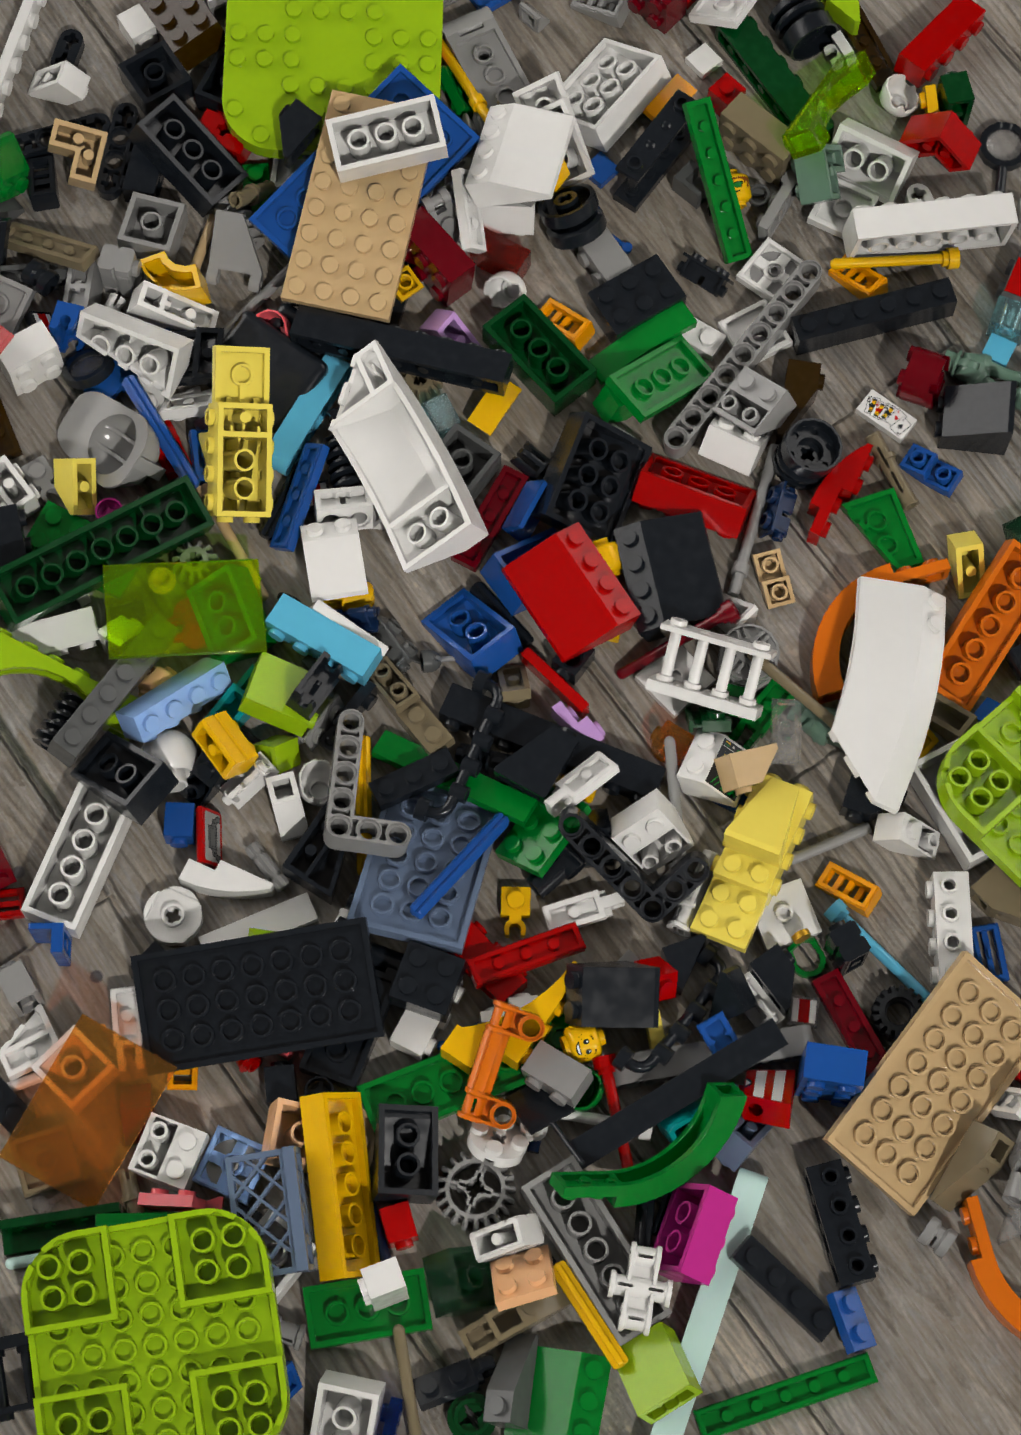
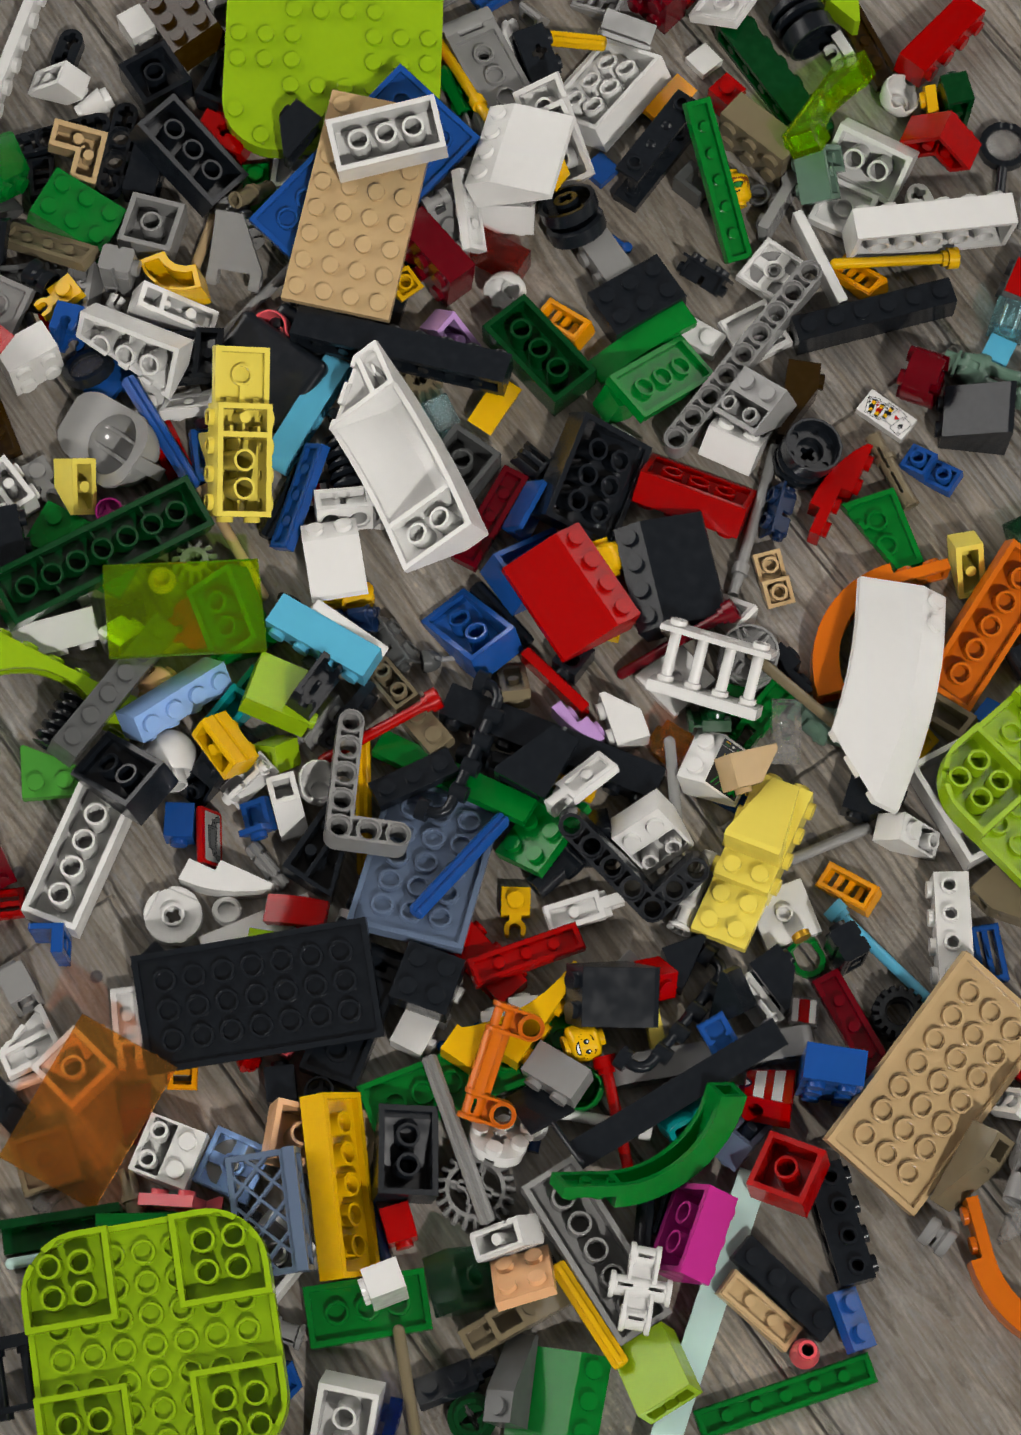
(44, 776): none -> bright green wing
(63, 290): none -> yellow plate
(76, 211): none -> green brick
(96, 102): none -> white cone
(226, 910): none -> white tile
(257, 818): none -> blue bracket
(295, 911): none -> red slope
(429, 701): none -> red piece
(458, 1140): none -> light grey axle
(508, 28): none -> white arm
(524, 44): none -> black brick
(578, 40): none -> yellow axle
(624, 723): none -> white slope
(627, 29): none -> light grey panel
(758, 1310): none -> tan tile
(788, 1173): none -> red brick
(790, 664): none -> black slope
(799, 1359): none -> coral cone
(814, 251): none -> white tile

